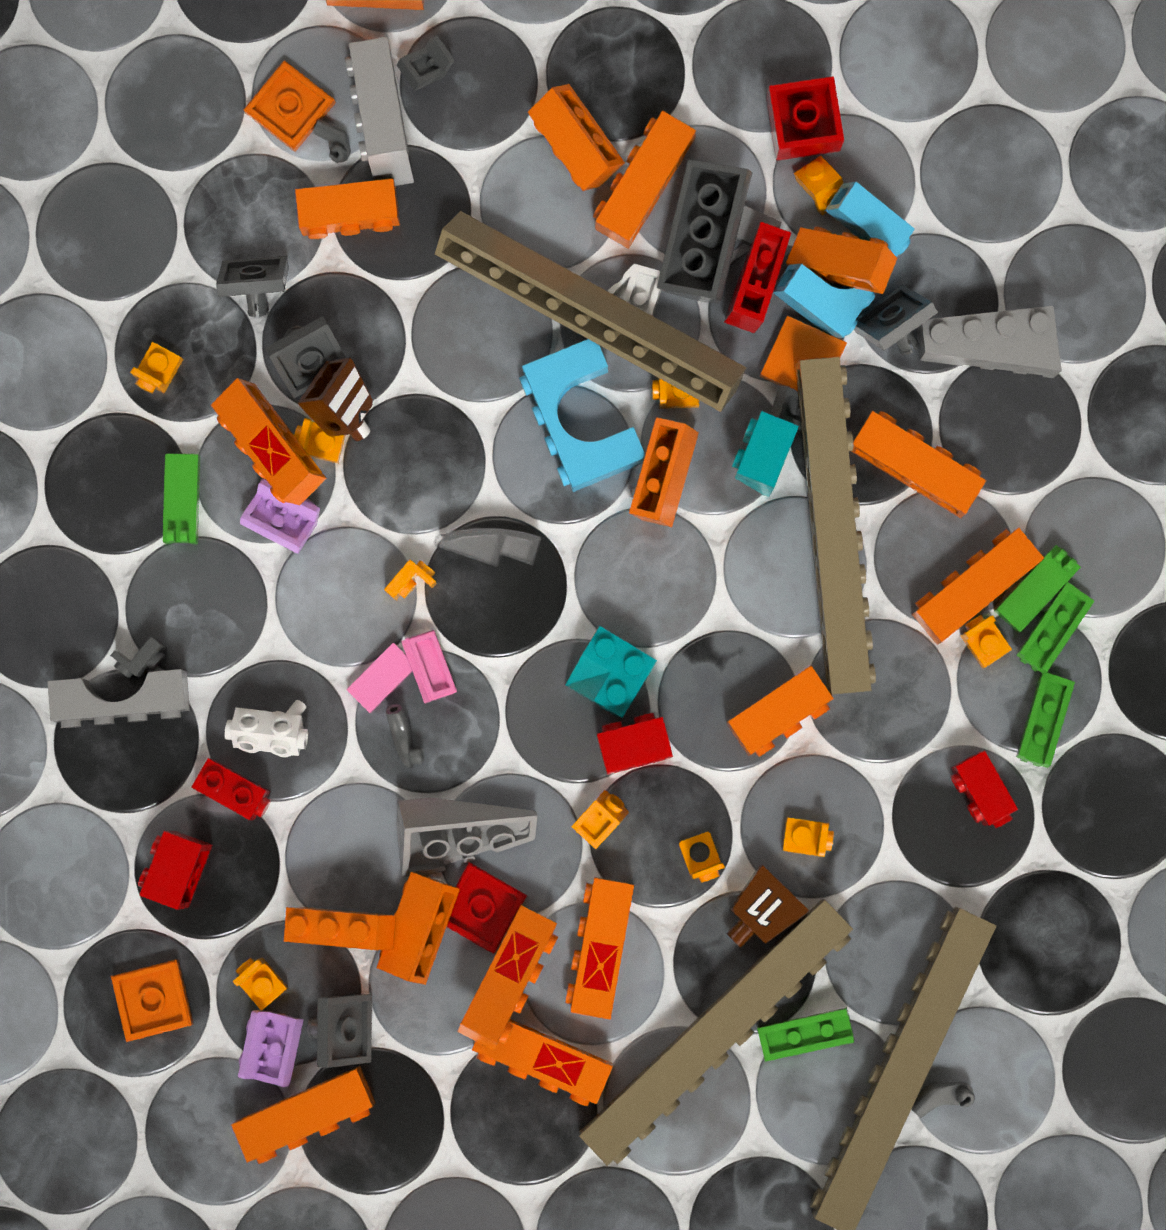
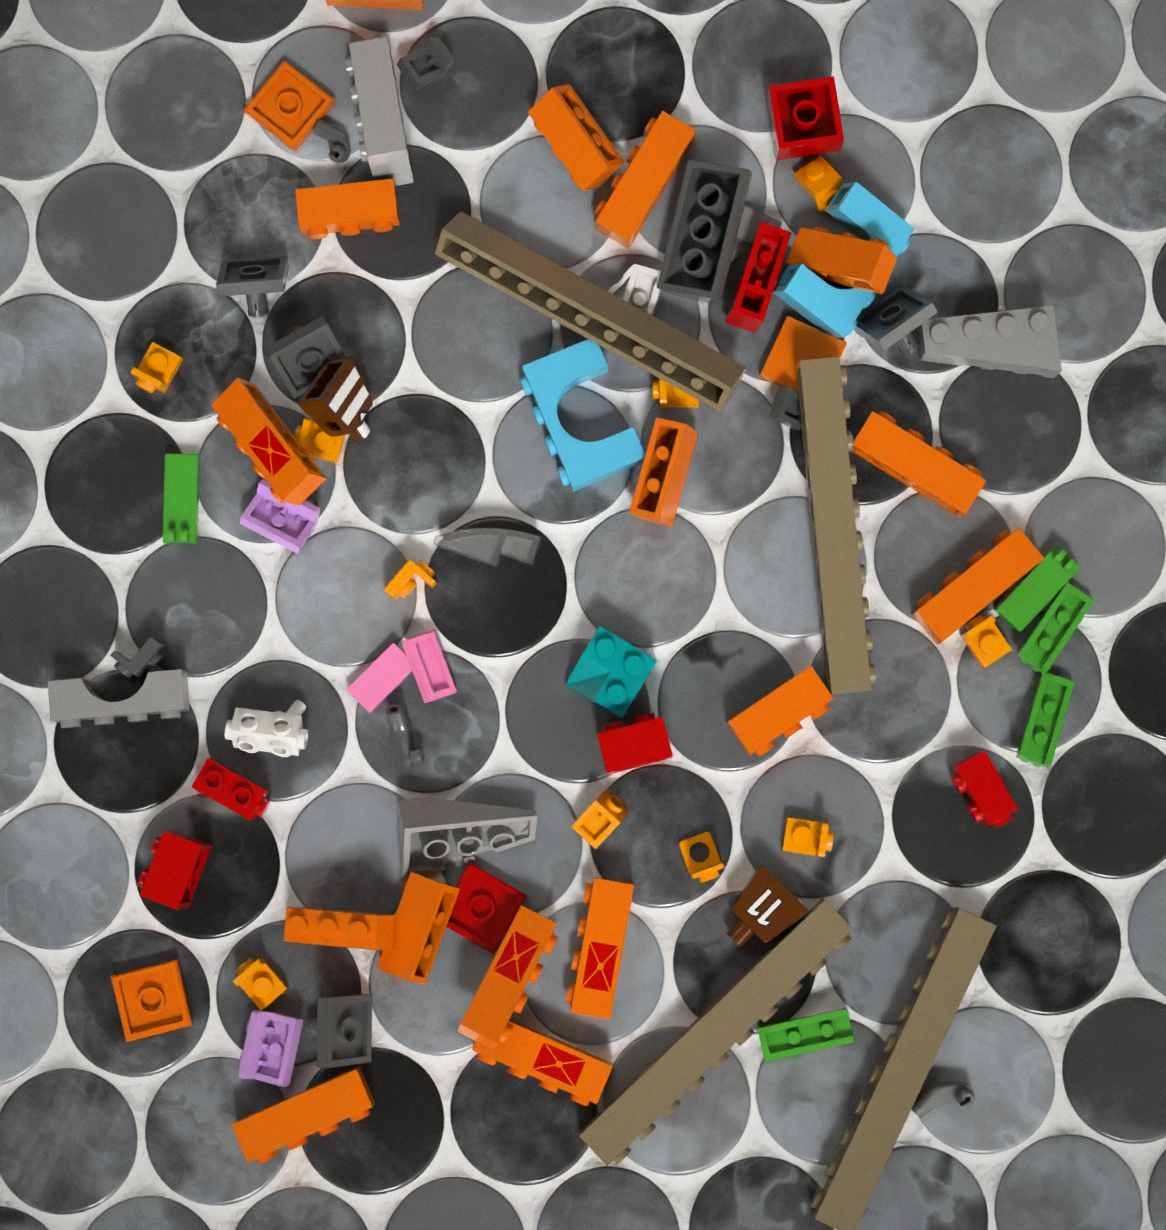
(766, 452): teal slope -> none

